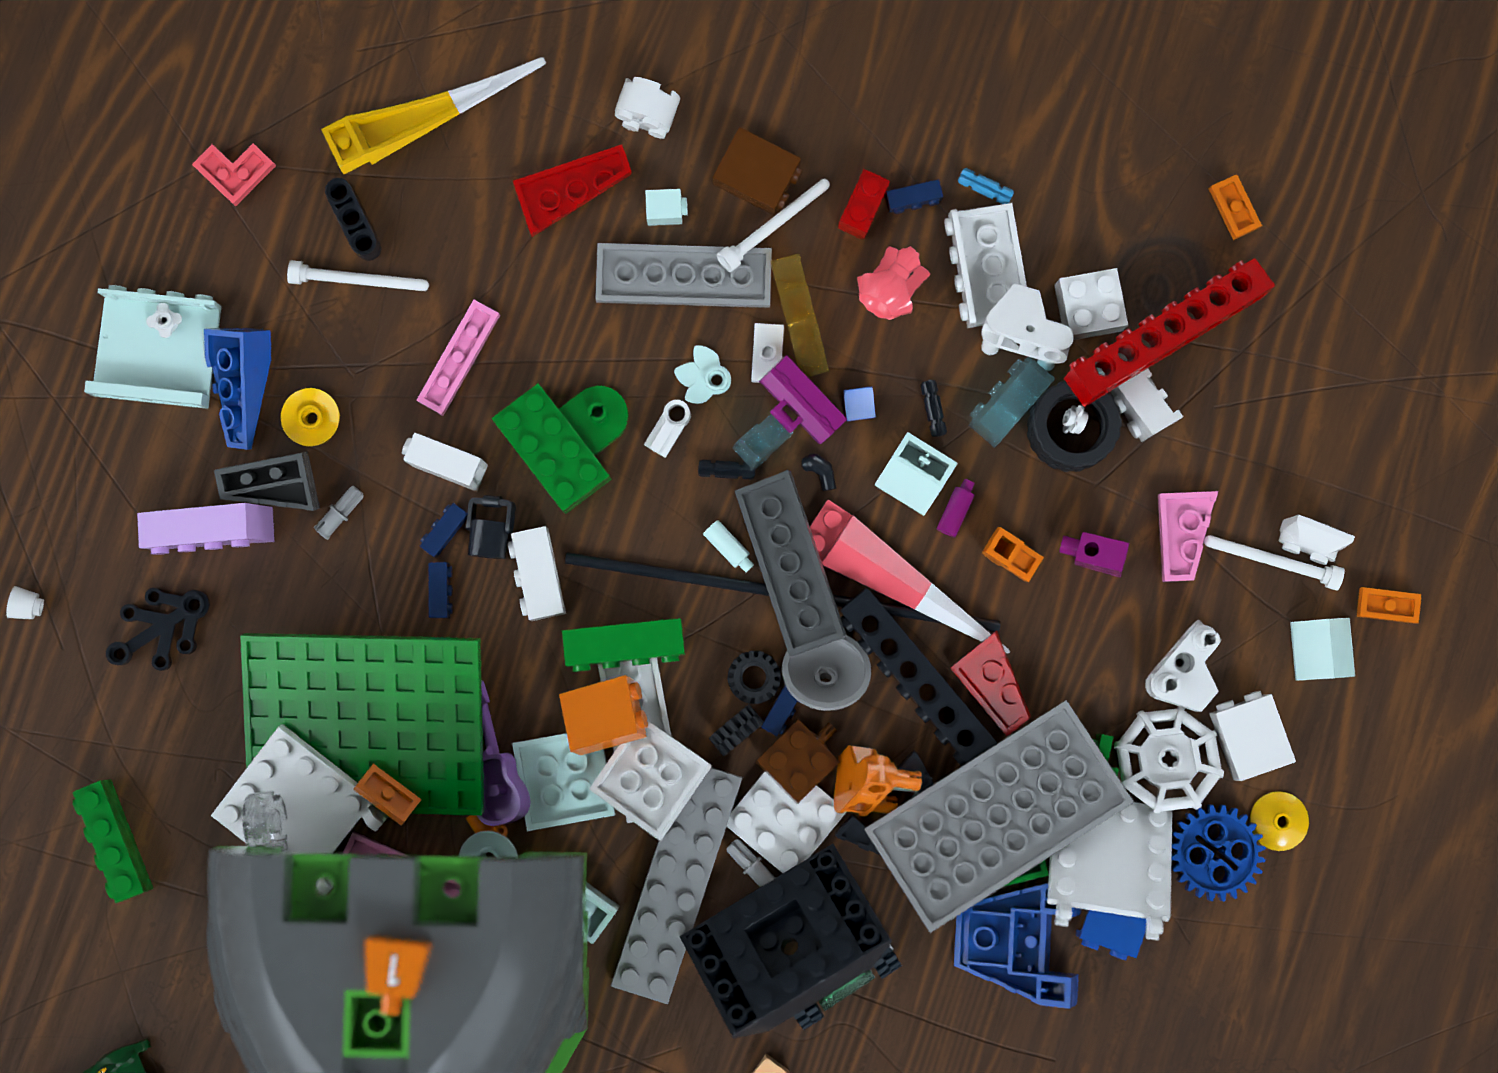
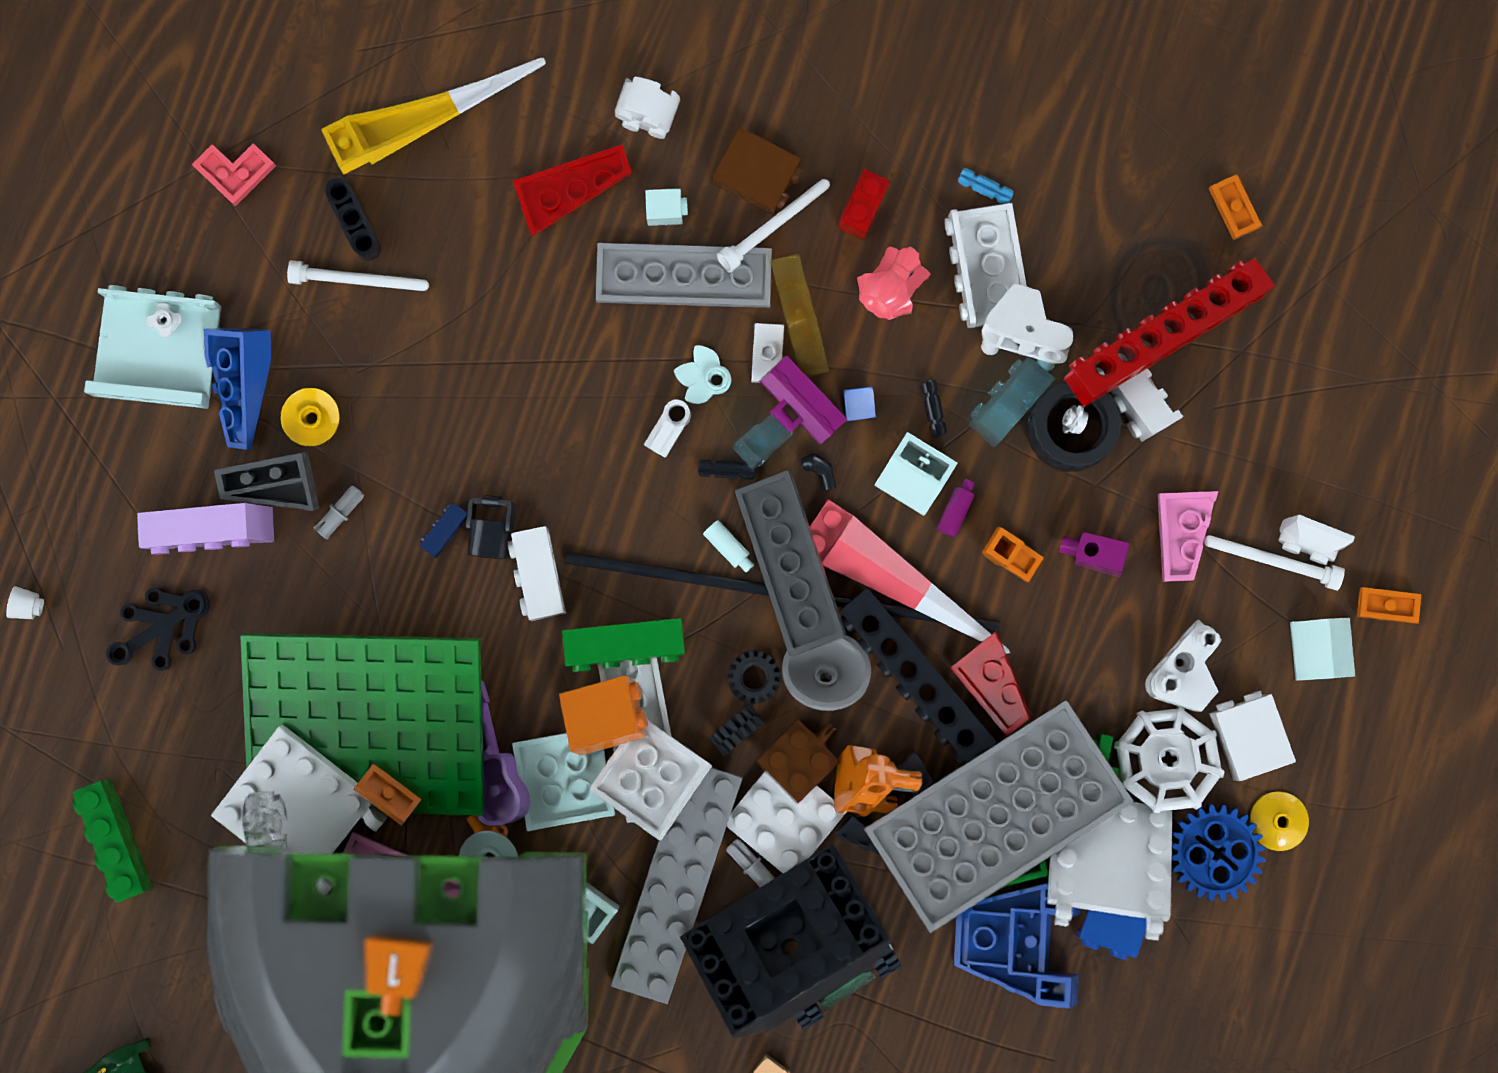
(440, 590): dark blue piece -> none
(444, 461): white brick -> none
(458, 357): bright pink plate -> none
(564, 441): green brick -> none
(781, 710): dark blue piece -> none
(914, 196): dark blue piece -> none
(1091, 303): white brick -> none

